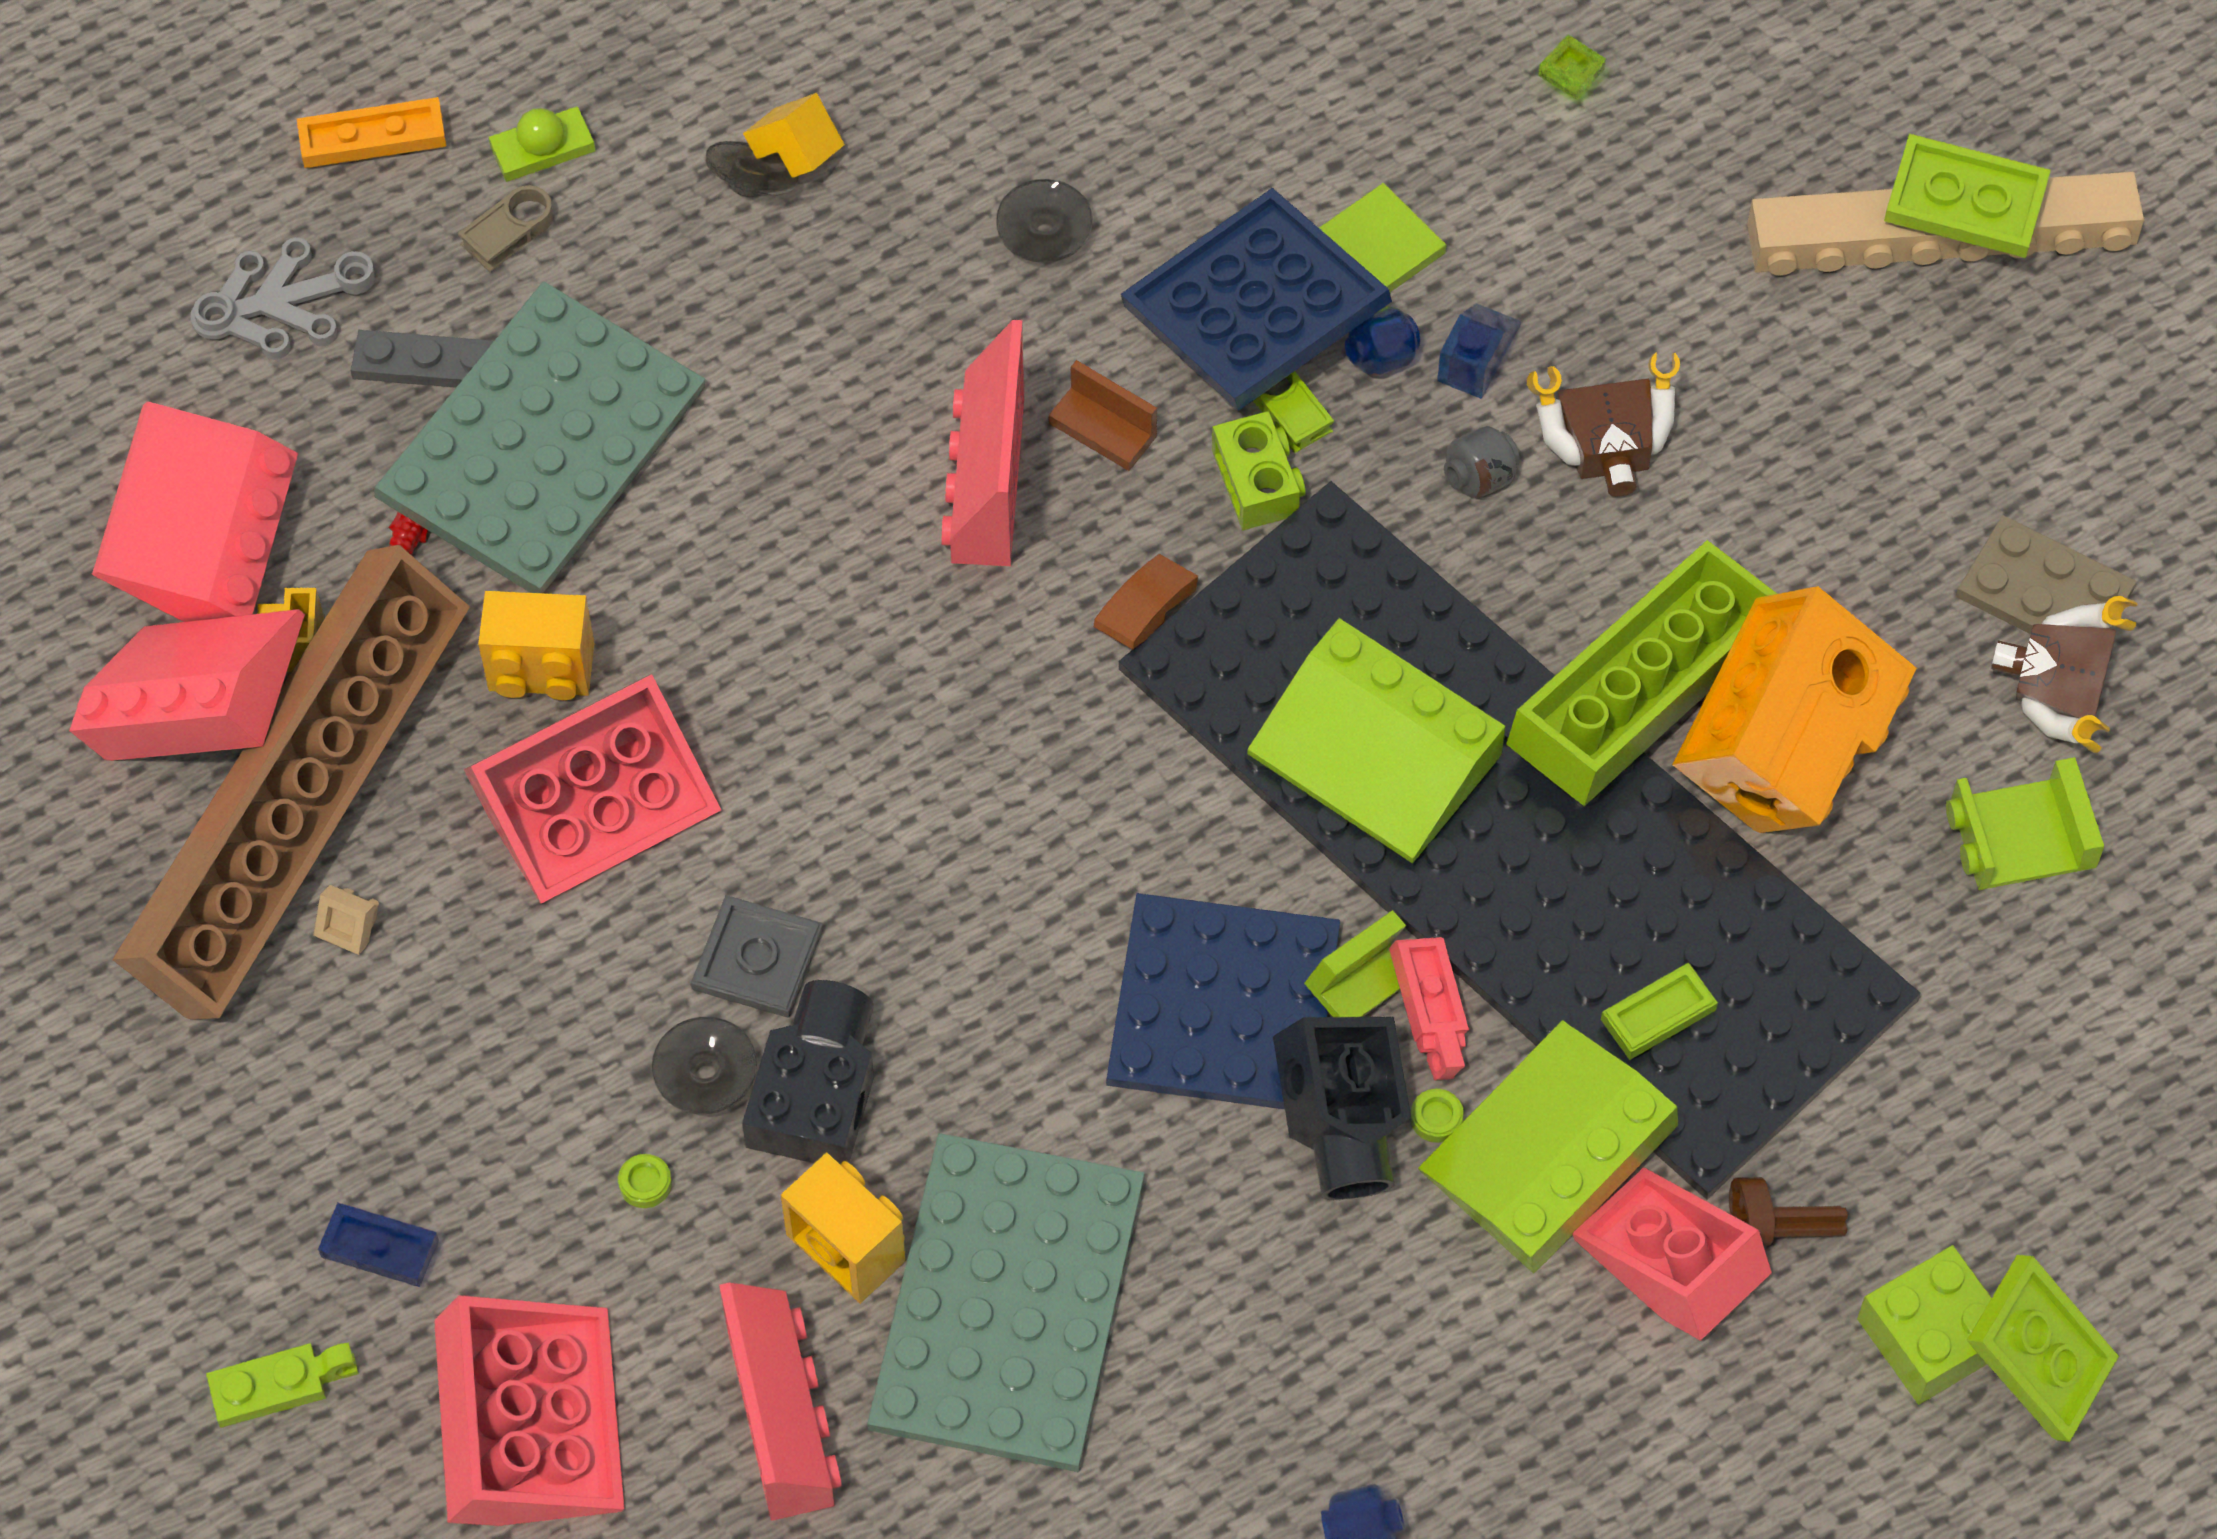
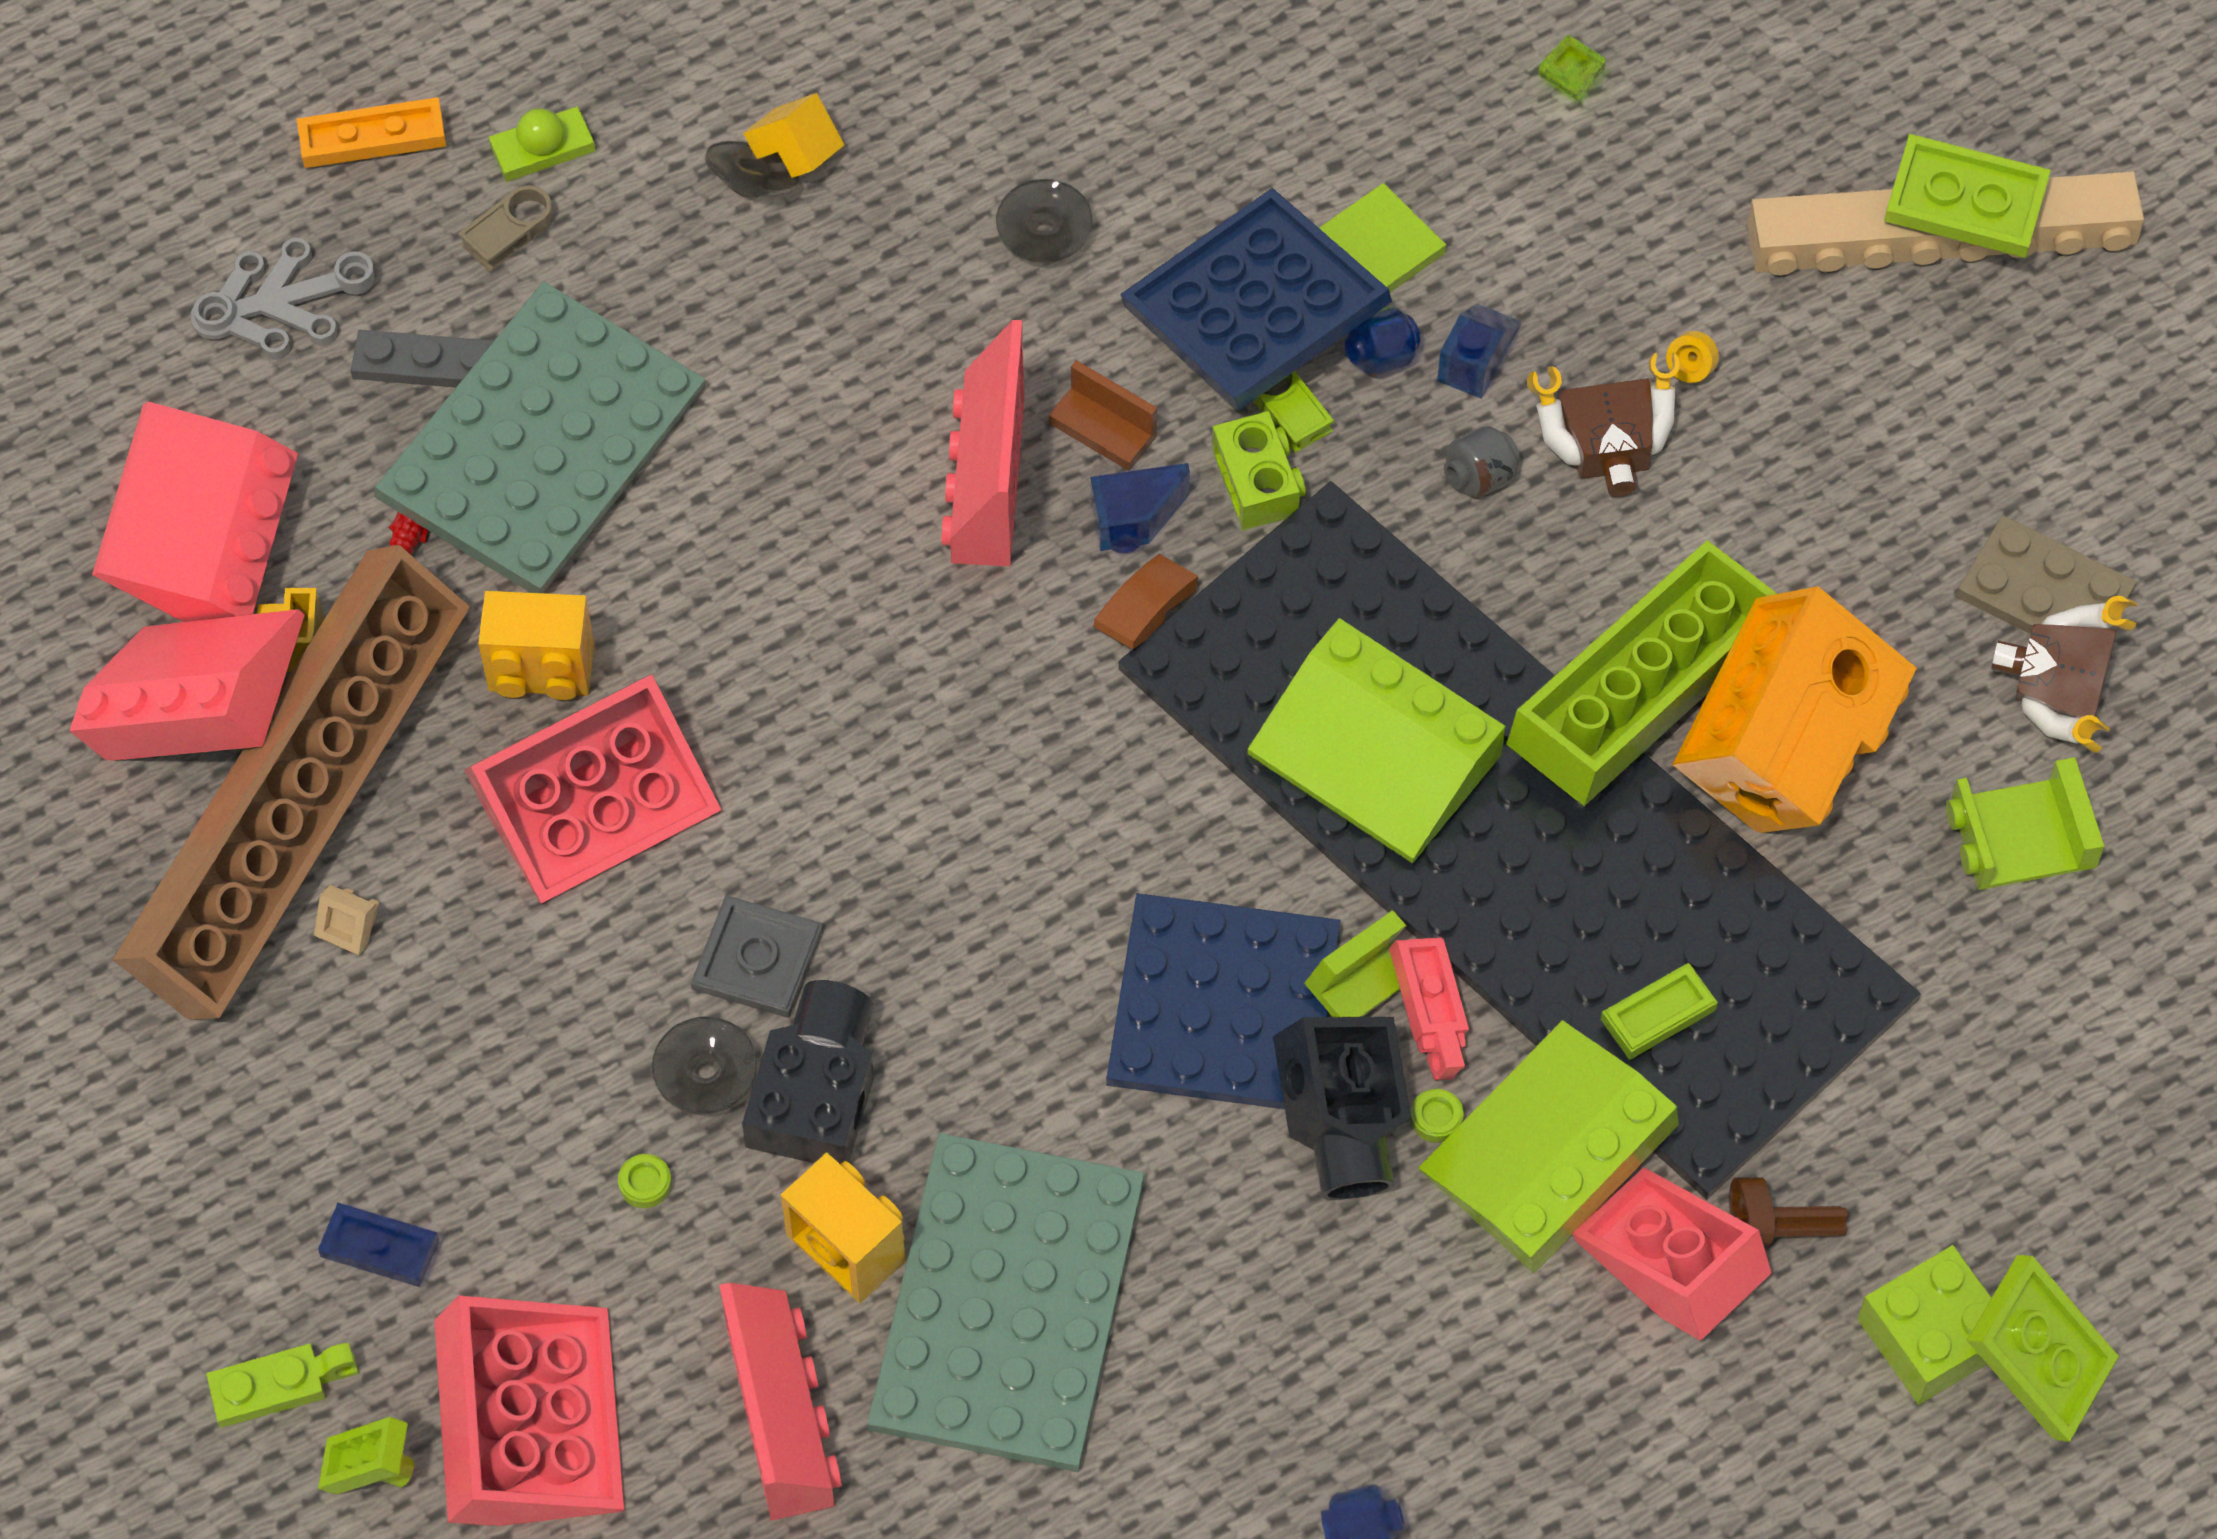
(366, 1456): none -> lime tile
(1136, 504): none -> clear blue slope
(1696, 354): none -> yellow tile

